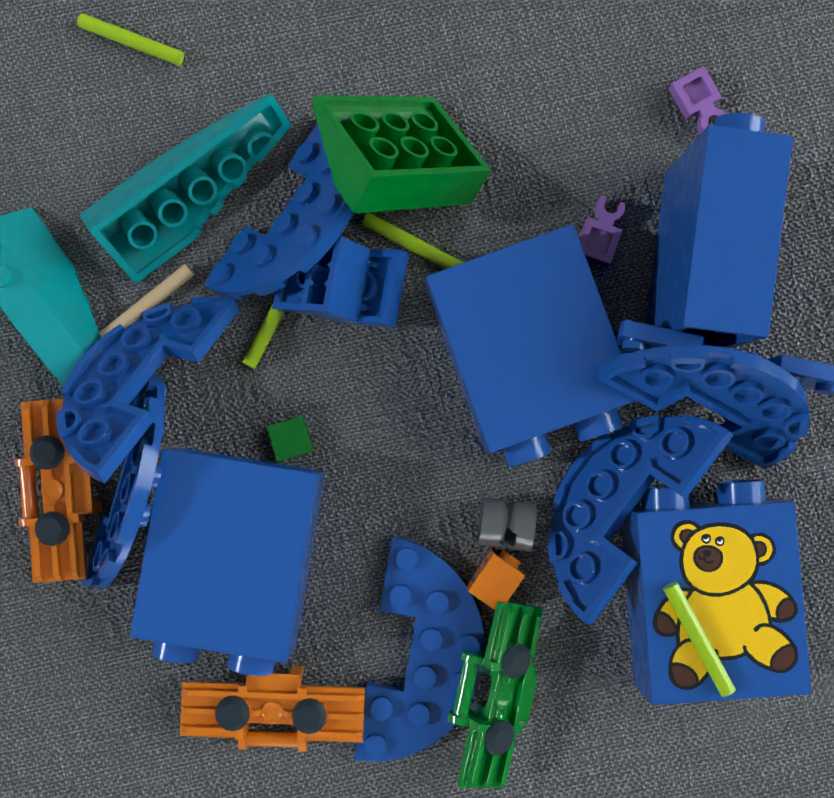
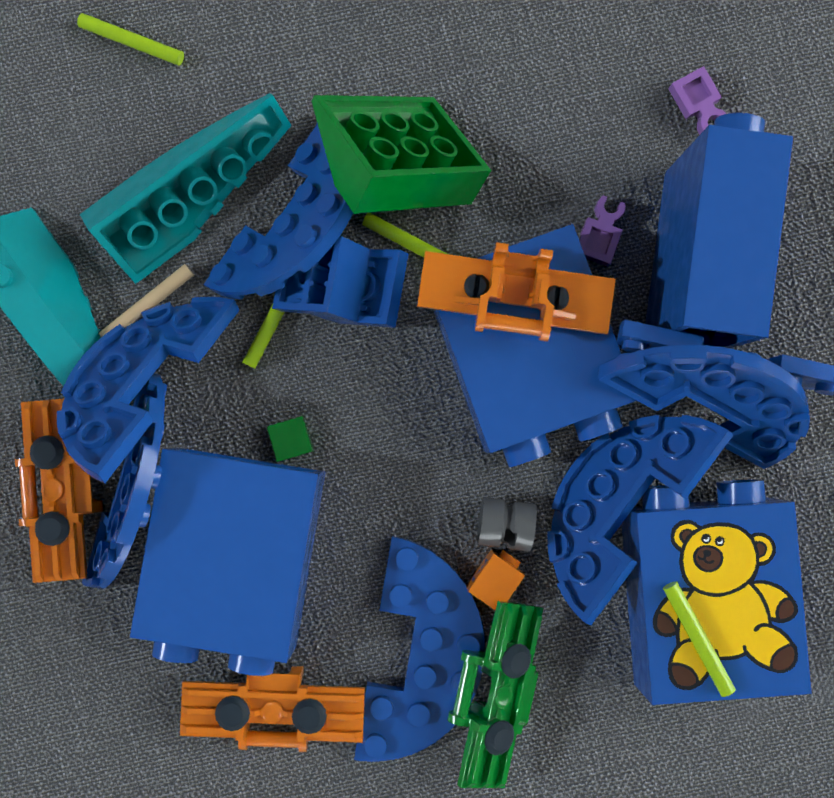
(517, 279): none -> orange piece

